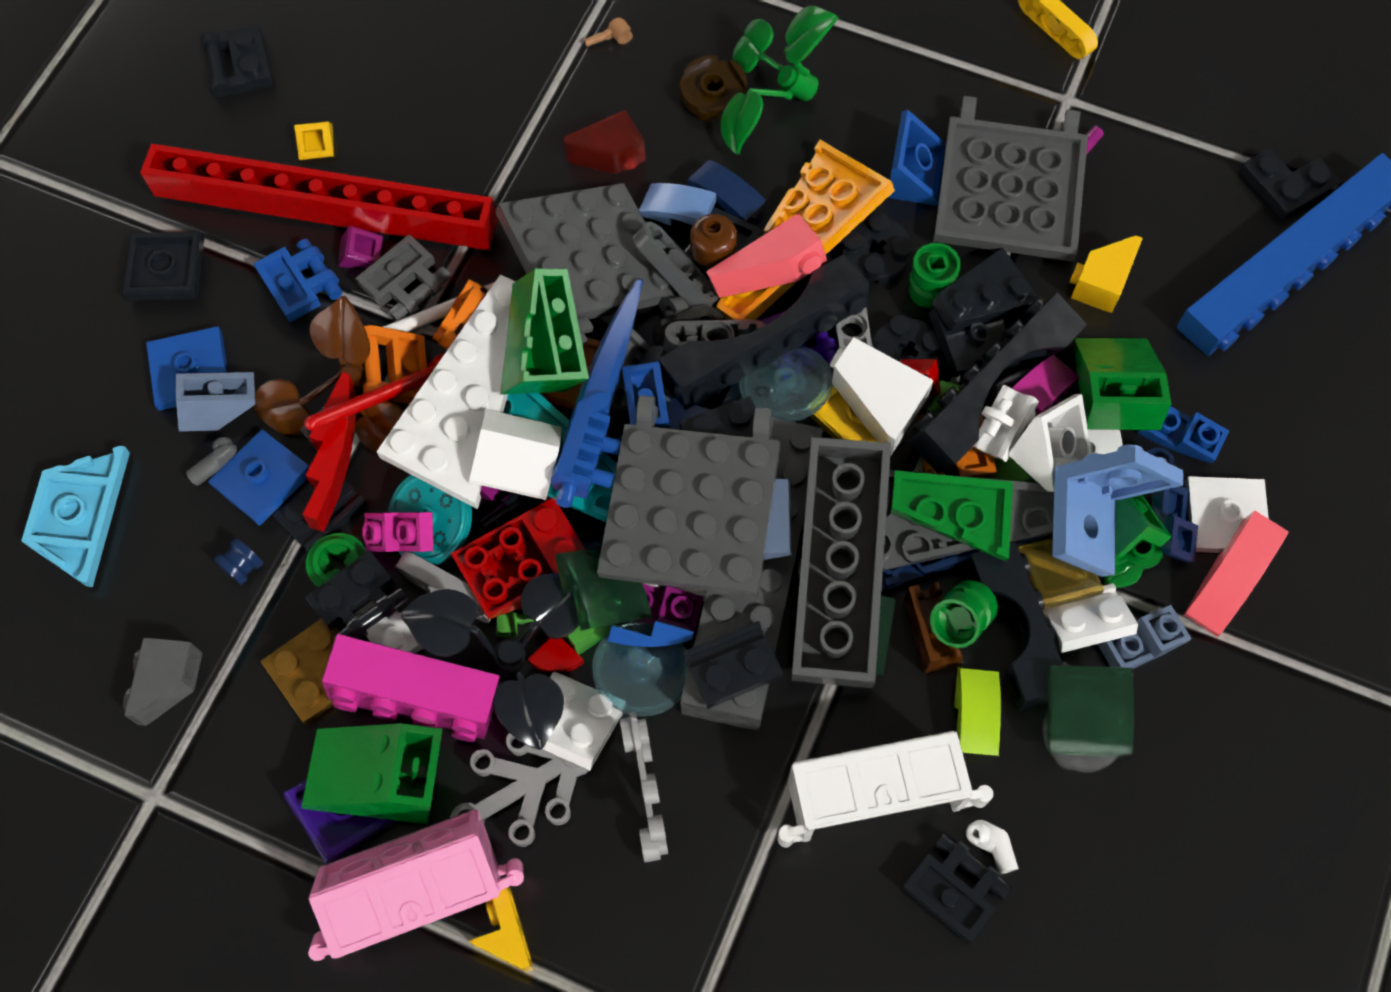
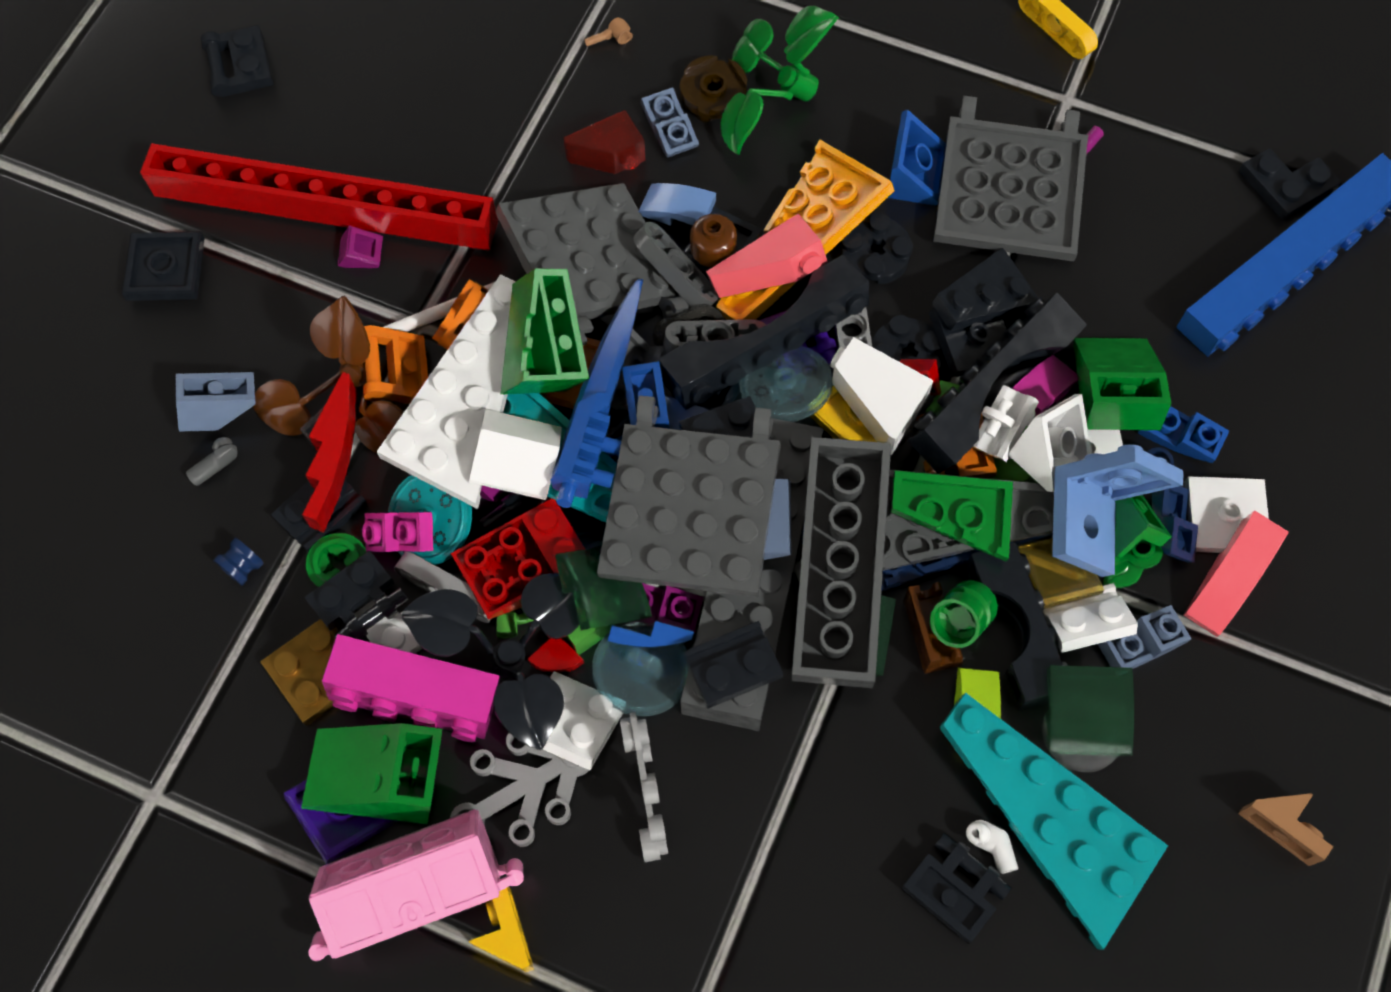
(75, 512): medium azure wing -> none
(162, 678): dark grey slope -> none
(181, 354): blue plate -> none
(260, 477): blue plate -> none
(288, 285): blue plate -> none
(314, 140): yellow slope -> none
(370, 398): red piece -> none
(396, 271): dark grey plate -> none
(669, 122): none -> sand blue slope
(731, 191): dark blue slope -> none
(879, 783): white container -> none
(932, 271): green wheel -> none
(1068, 828): none -> teal wing
(1104, 274): yellow slope -> none
(1279, 821): none -> medium nougat slope

